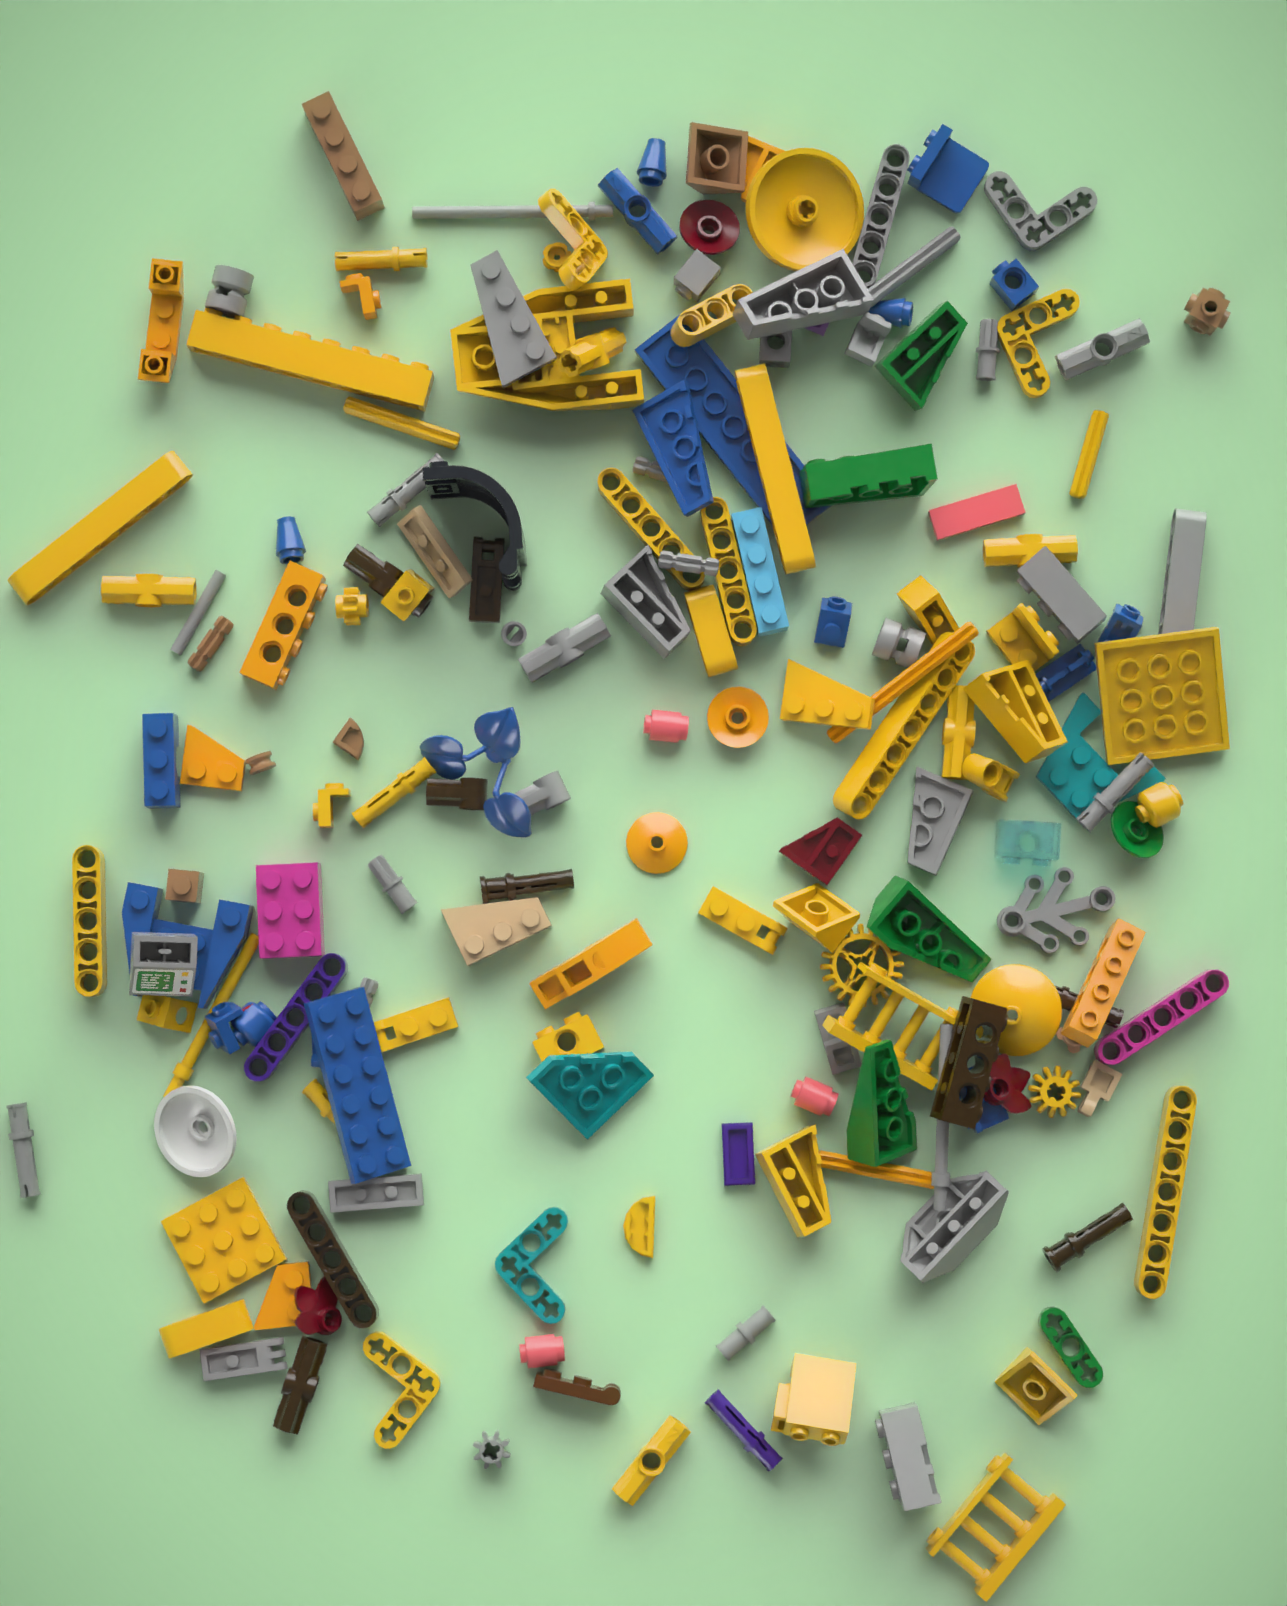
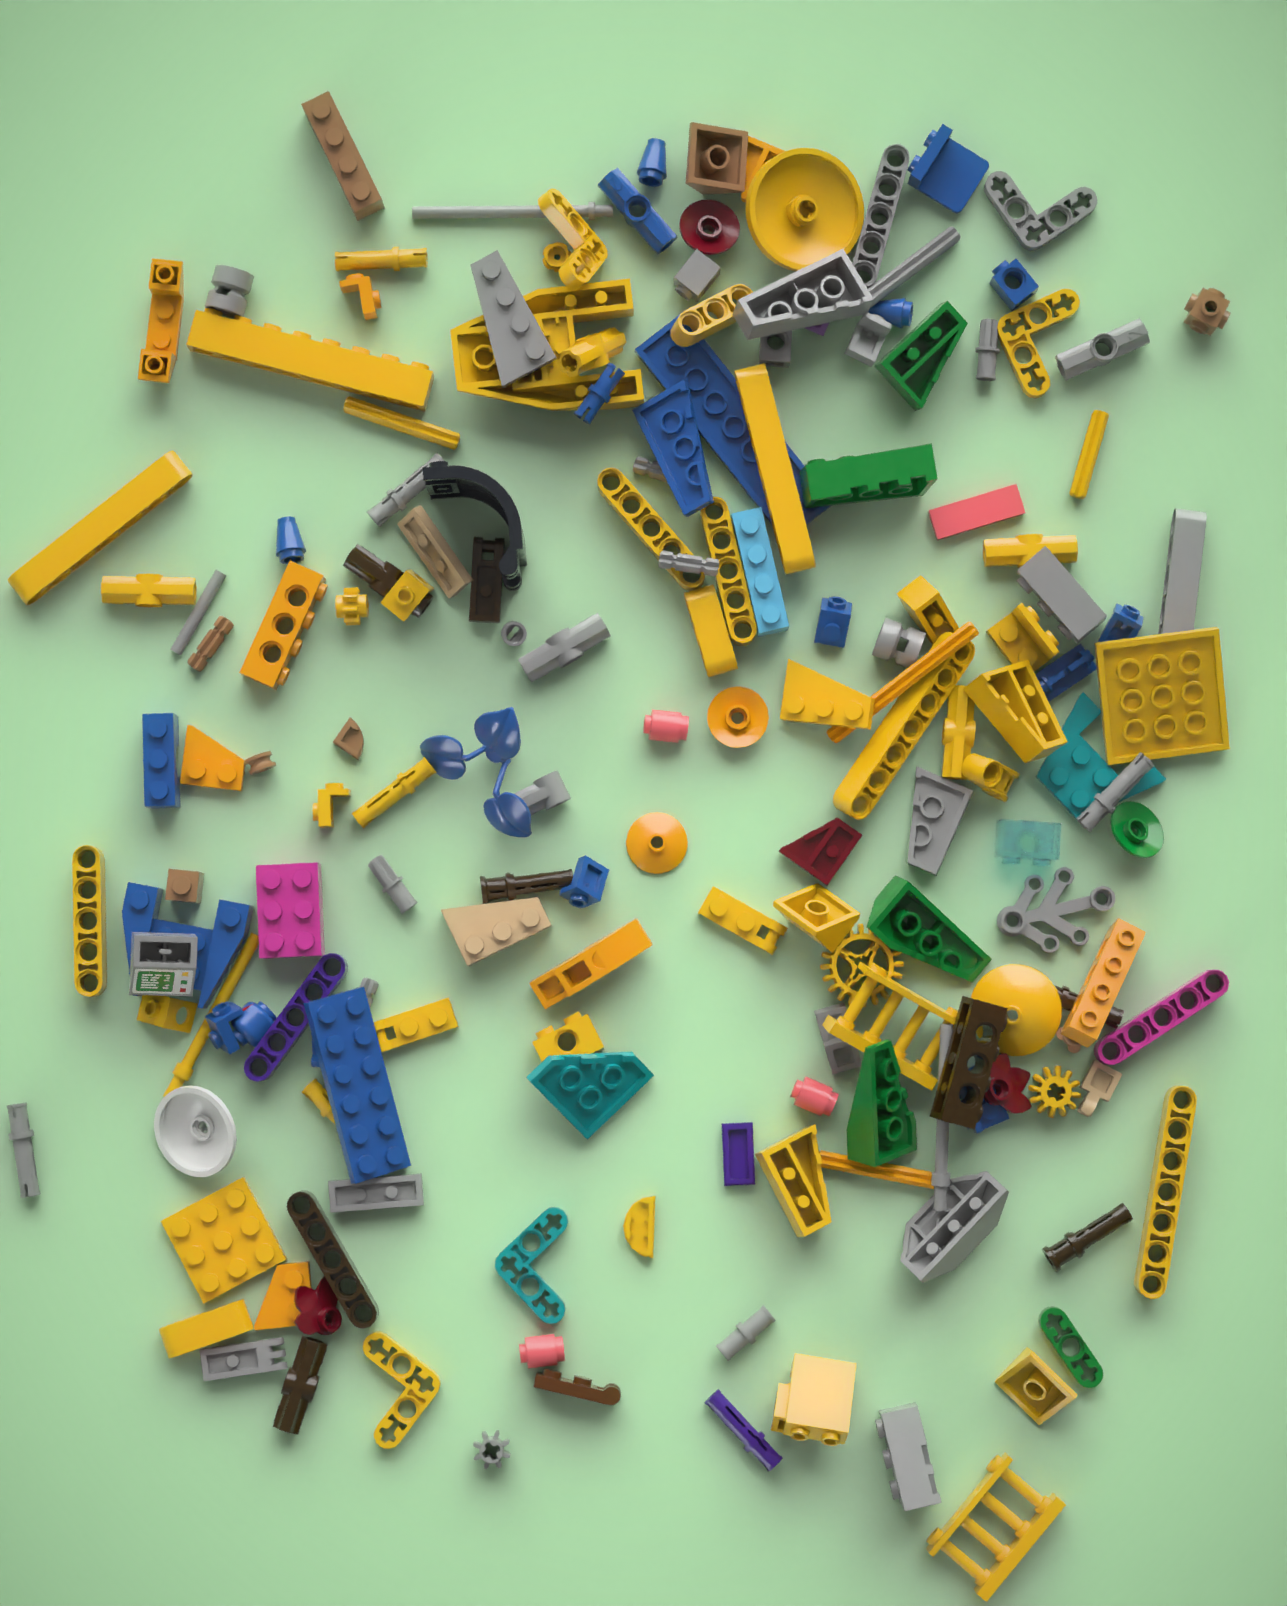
(462, 793): dark brown piece -> none
(586, 883): none -> blue bracket
(599, 393): none -> blue pin
(637, 1475): yellow piece -> none
(647, 603): light grey wedge -> none
(1159, 804): yellow head -> none

